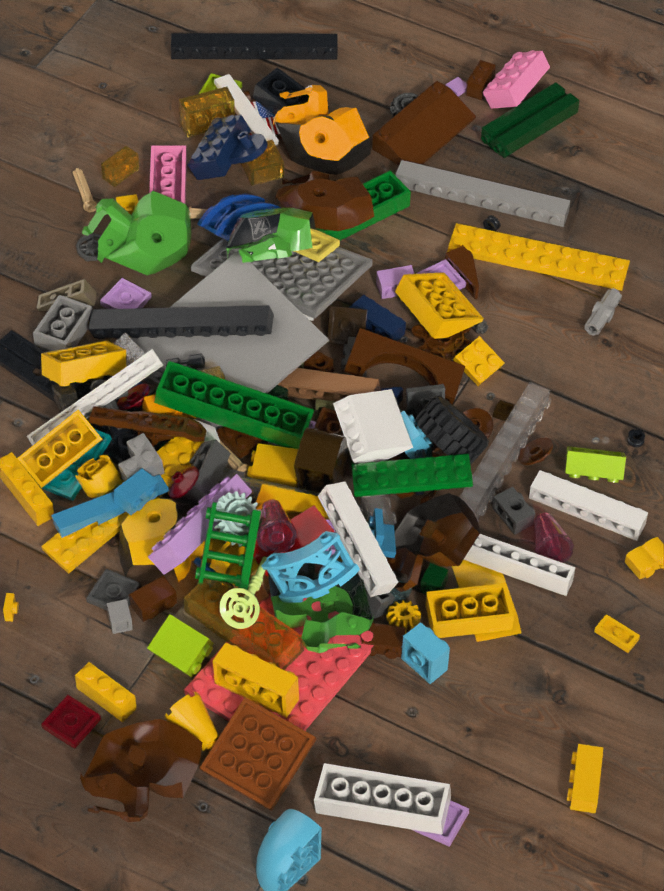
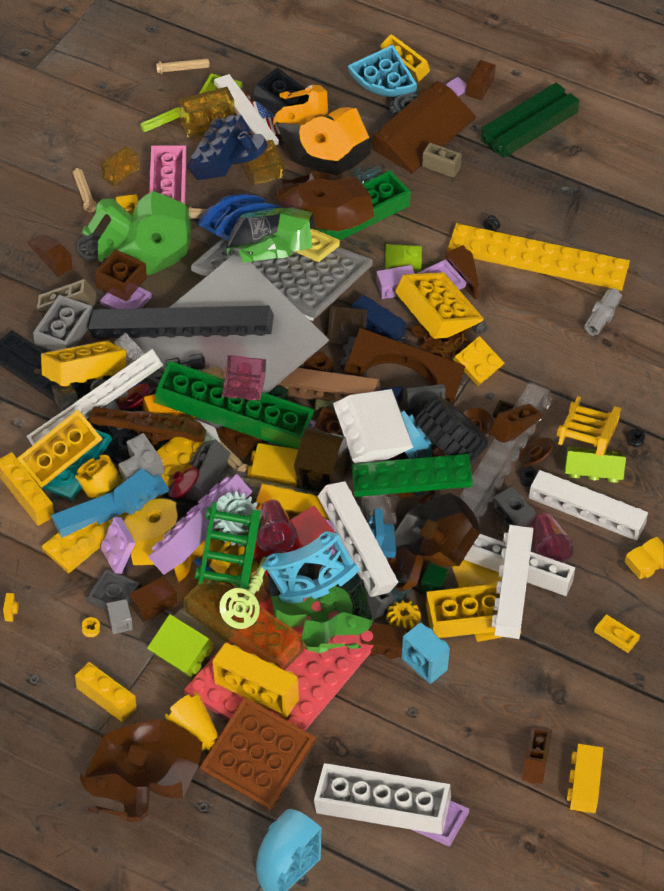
(52, 254): none -> reddish brown slope
(71, 721): dark red plate -> none
(90, 621): none -> yellow bush
(117, 545): none -> lavender plate
(120, 275): none -> reddish brown brick
(160, 120): none -> lime axle
(182, 65): none -> tan axle
(243, 377): none -> clear pink brick
(254, 46): black brick -> none
(367, 175): none -> clear light blue bracket
(383, 74): none -> medium azure brick
(403, 255): none -> lime slope
(414, 62): none -> yellow brick
(441, 160): none -> dark tan brick
(483, 193): light grey brick -> none
(514, 422): none -> reddish brown slope
(514, 581): none -> white brick
(516, 79): bright pink brick -> none
(527, 472): none -> black bush
(536, 755): none -> reddish brown slope
(603, 434): none -> yellow fence

